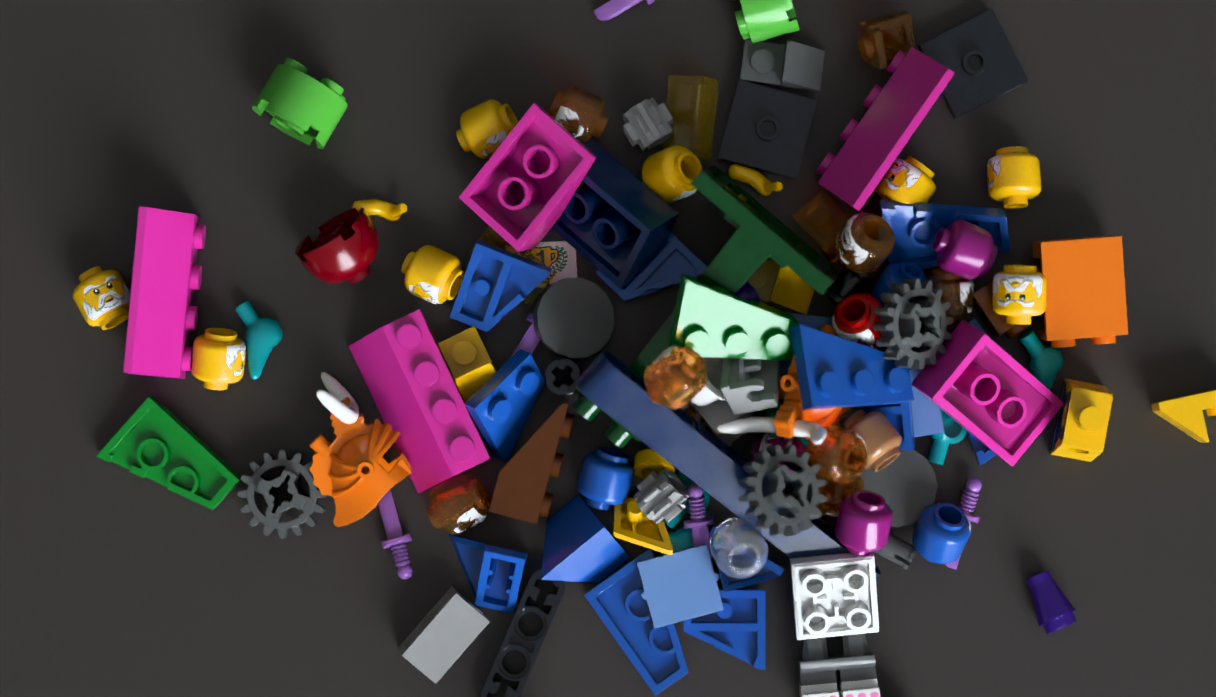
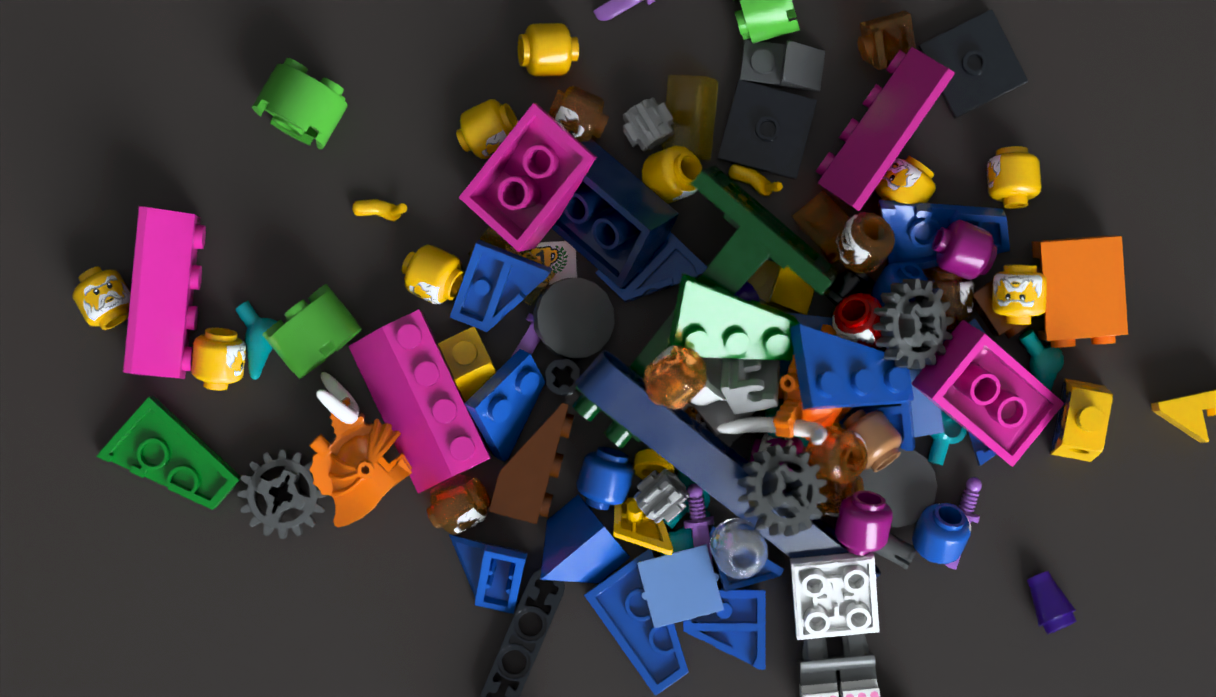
(312, 331): none -> bright green brick
(341, 249): dark red cylinder -> none
(395, 536): medium lavender piece -> none
(443, 635): light grey hinge -> none
(547, 49): none -> yellow head

